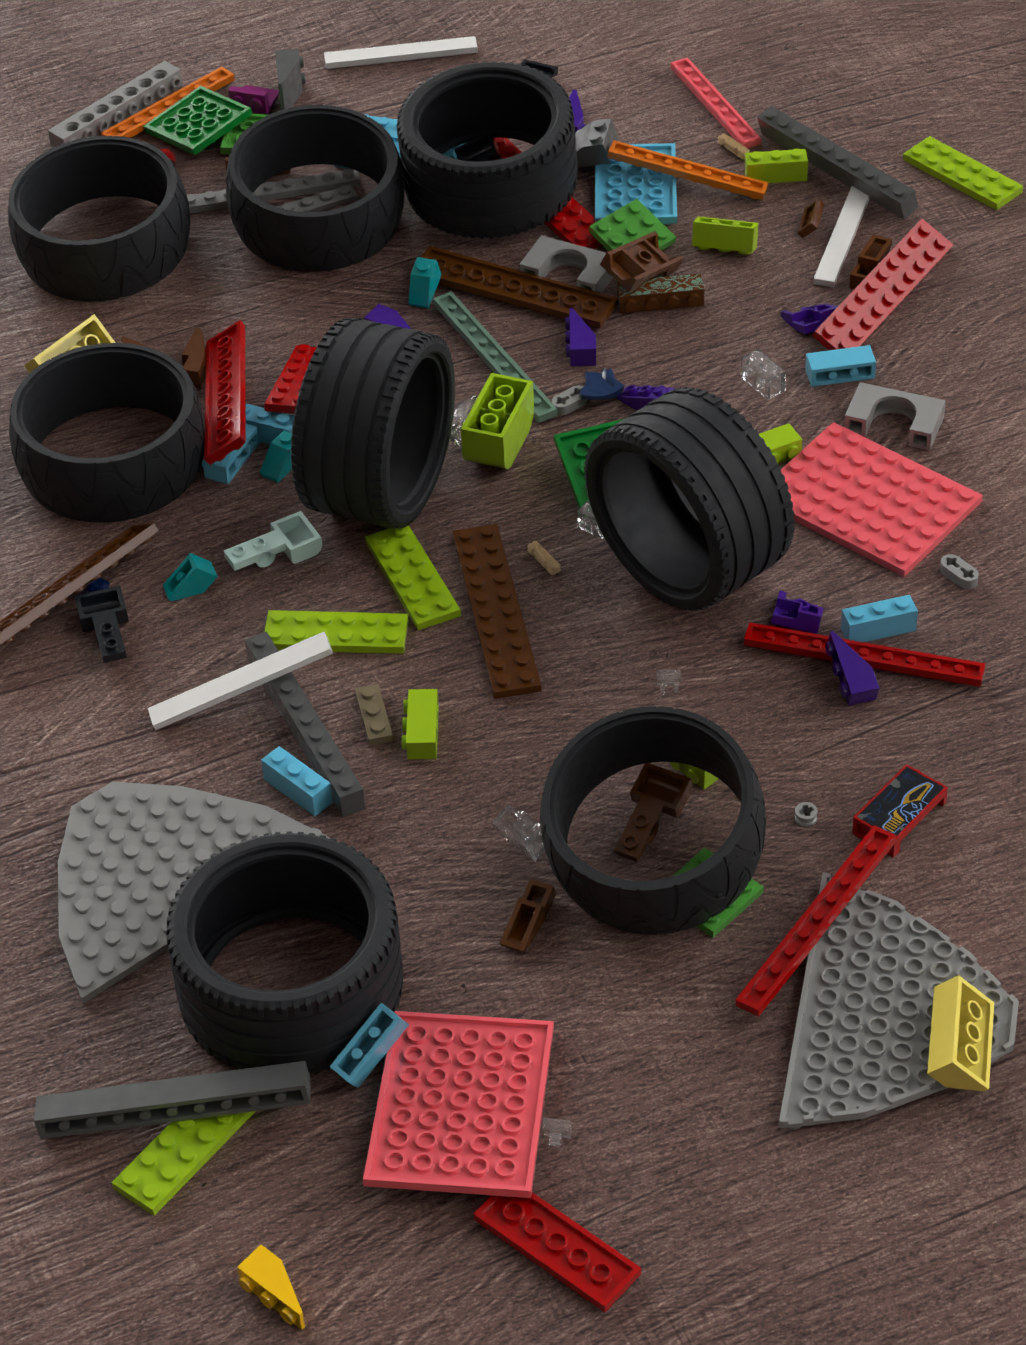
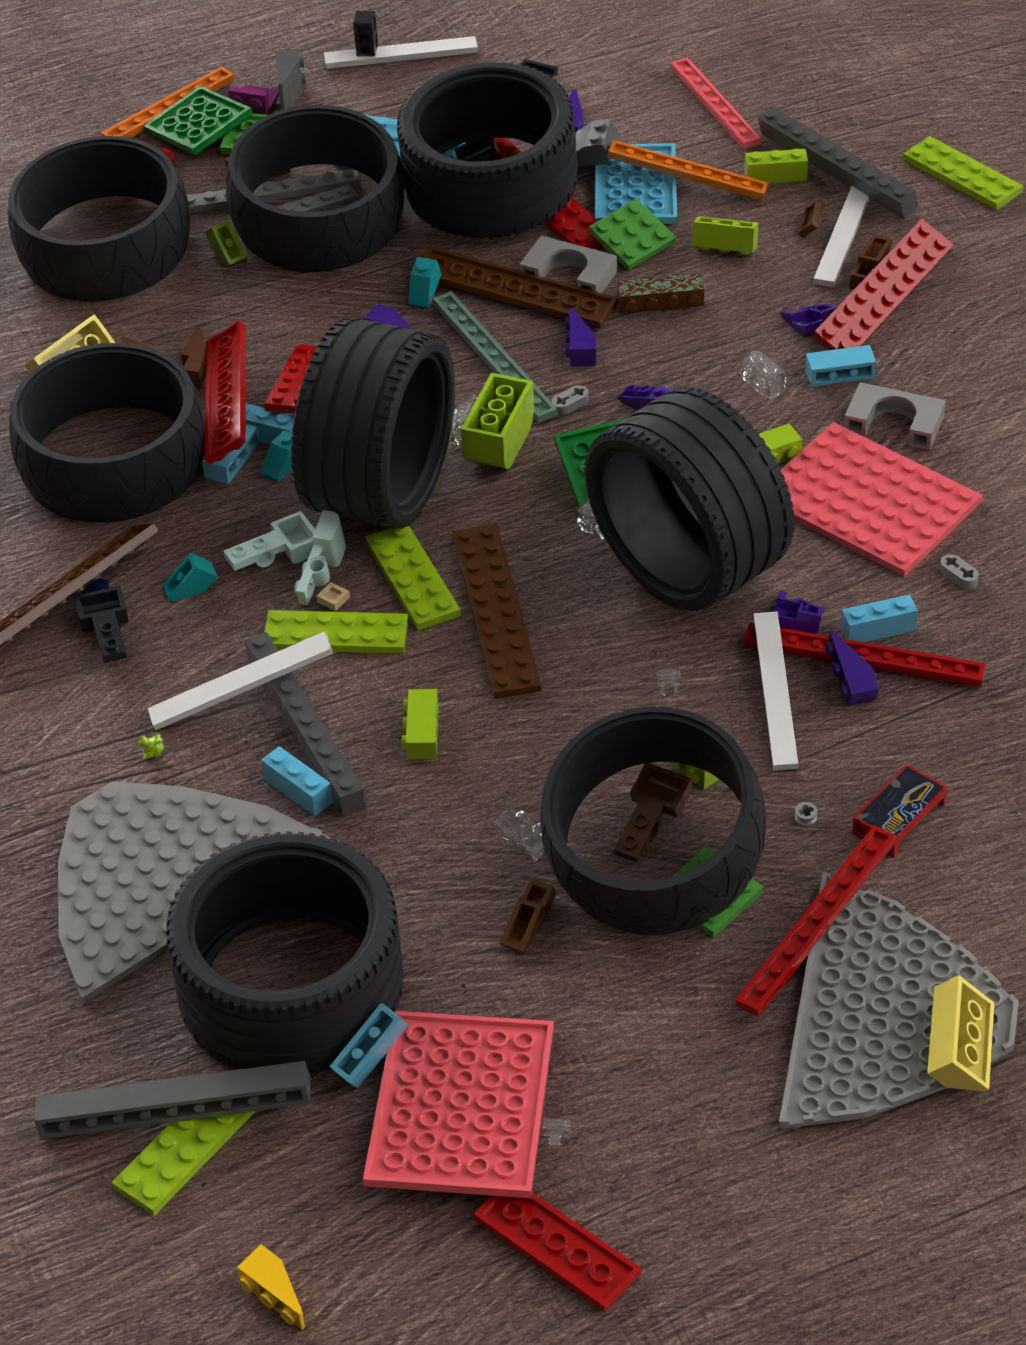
(118, 105): light grey brick -> none
(151, 747): none -> lime plant
(225, 243): none -> lime slope
(326, 551): none -> light aqua plate
(333, 596): none -> tan plate
(365, 33): none -> black brick
(373, 714): dark tan plate -> none
(544, 558): tan axle -> none
(601, 385): dark blue arm -> none
(639, 261): reddish brown piece -> none
(732, 145): tan axle -> none
(775, 691): none -> white tile

